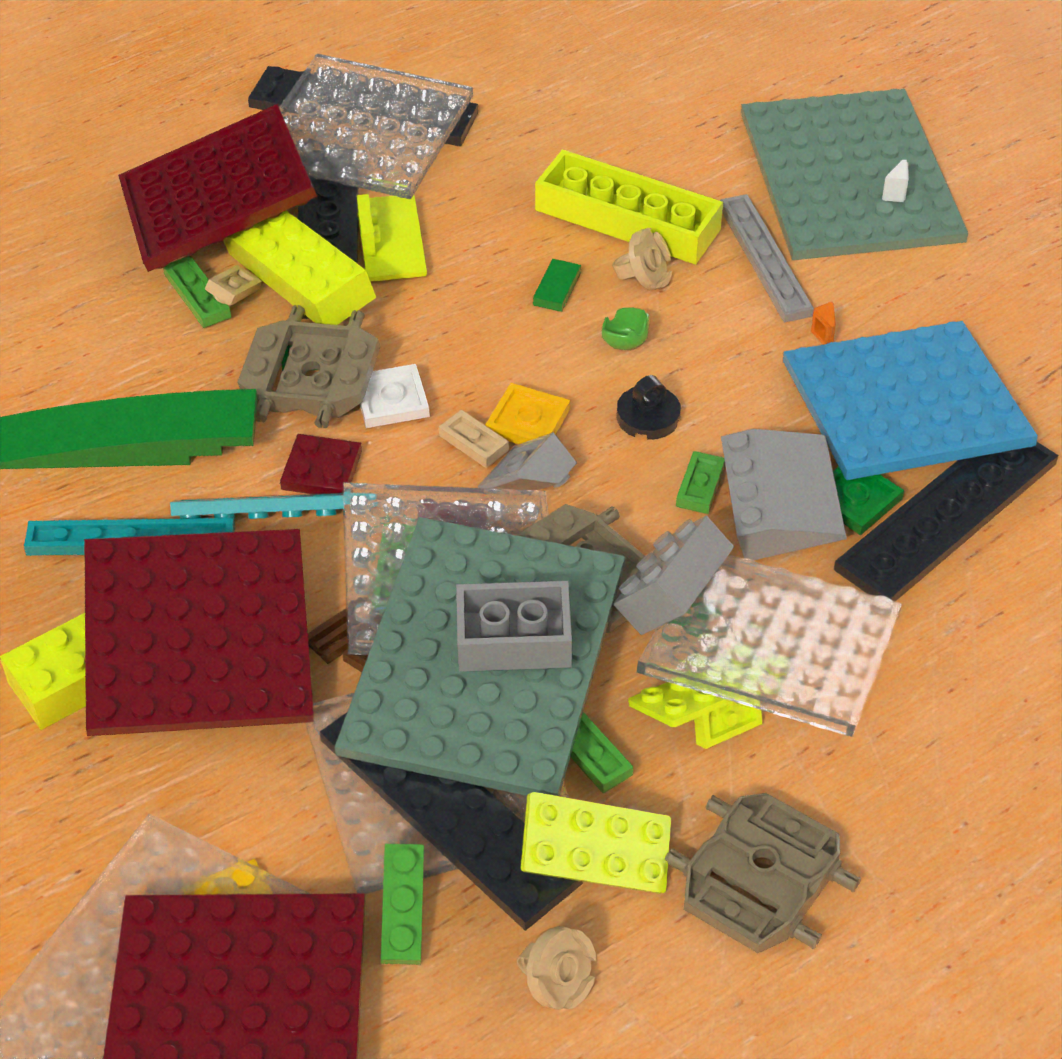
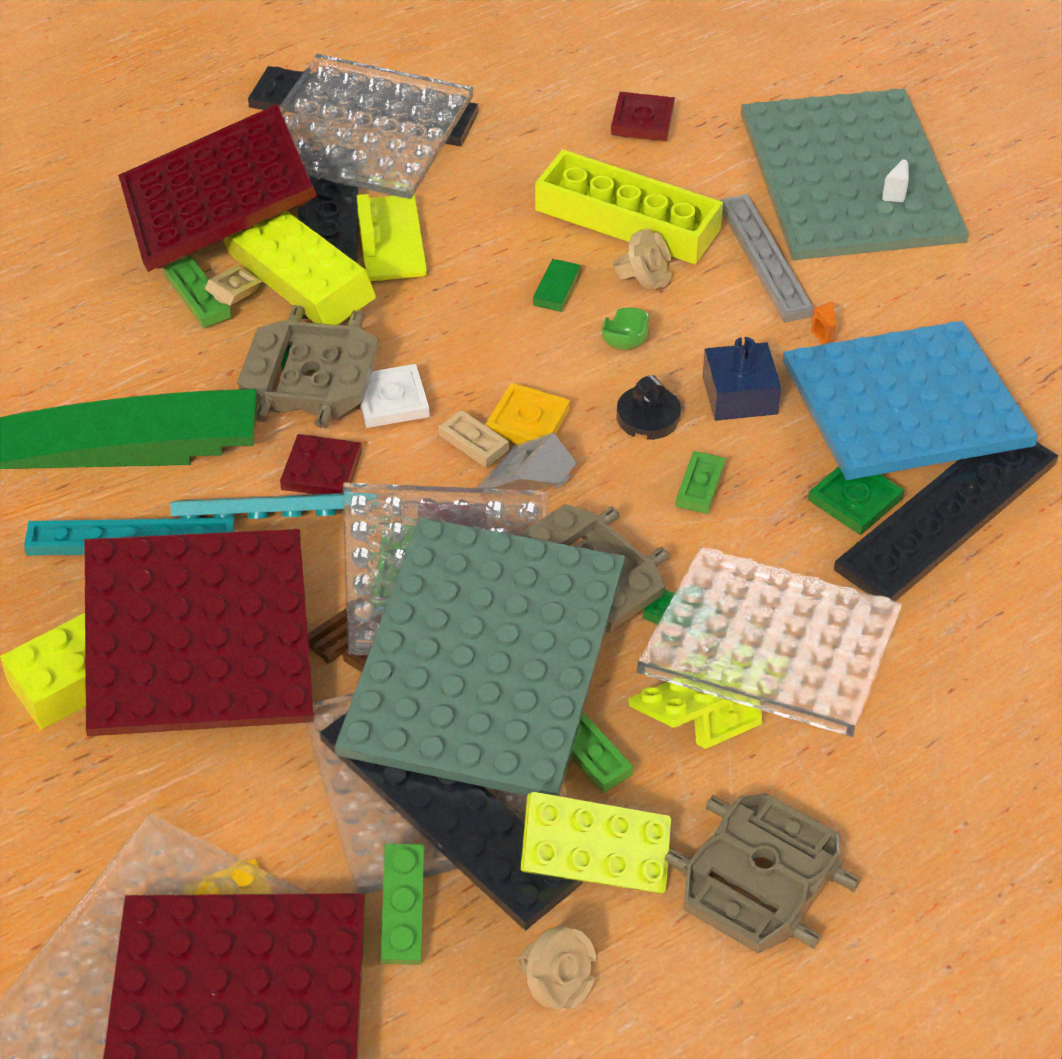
(513, 626): light grey brick -> none
(642, 116): none -> dark red plate
(673, 574): light grey brick -> none
(741, 380): none -> dark blue brick
(781, 491): light grey slope -> none

